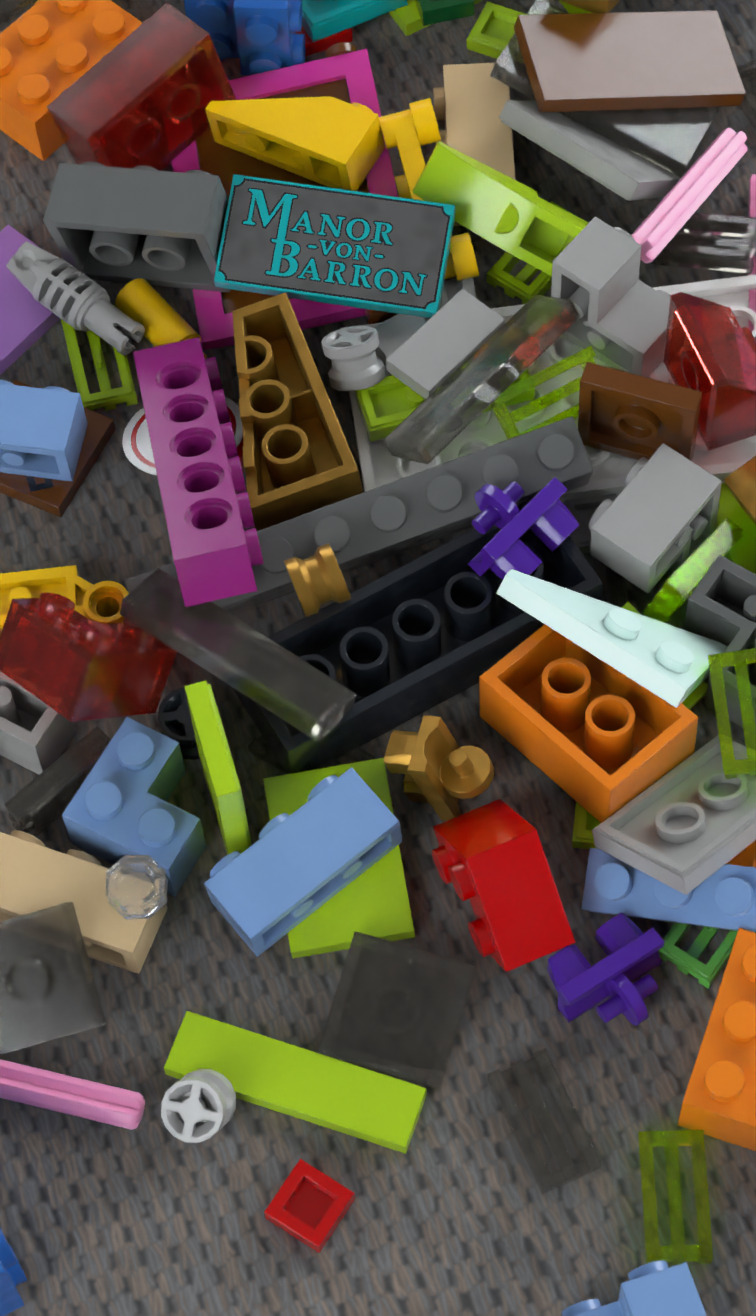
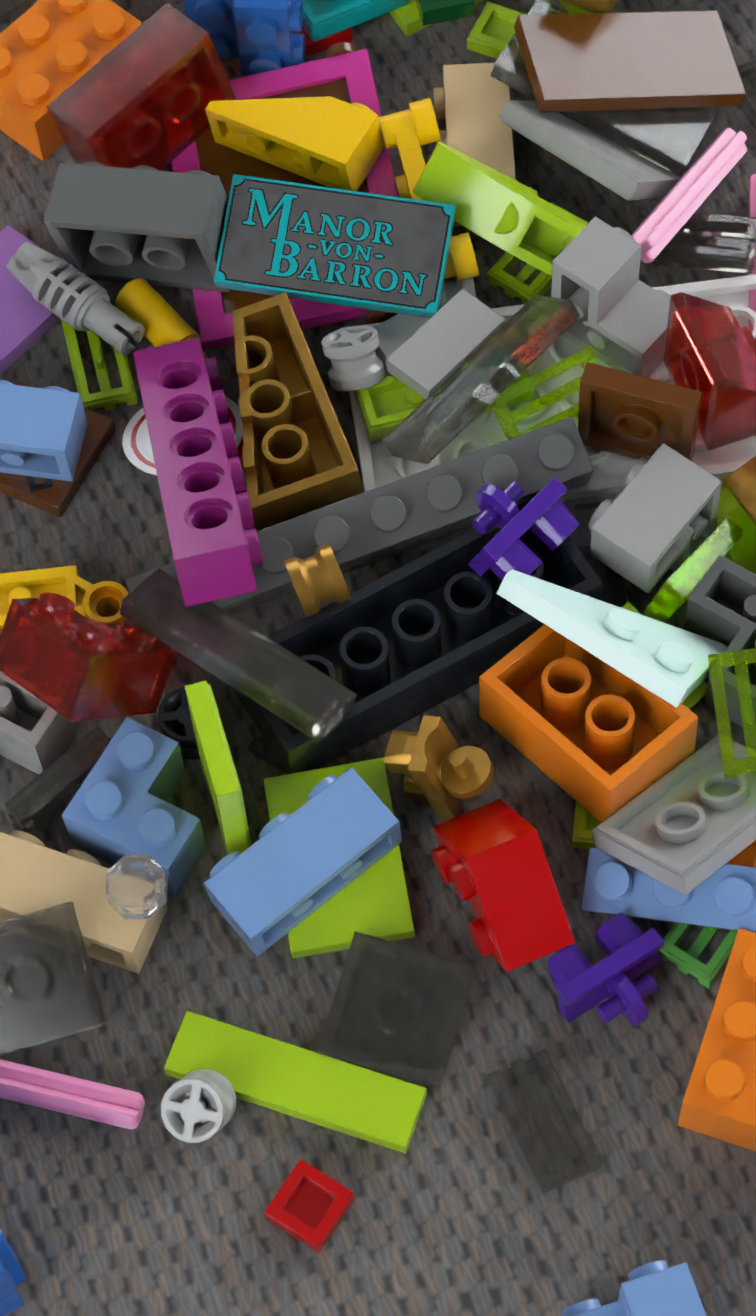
(677, 1251): clear neon green tile -> none

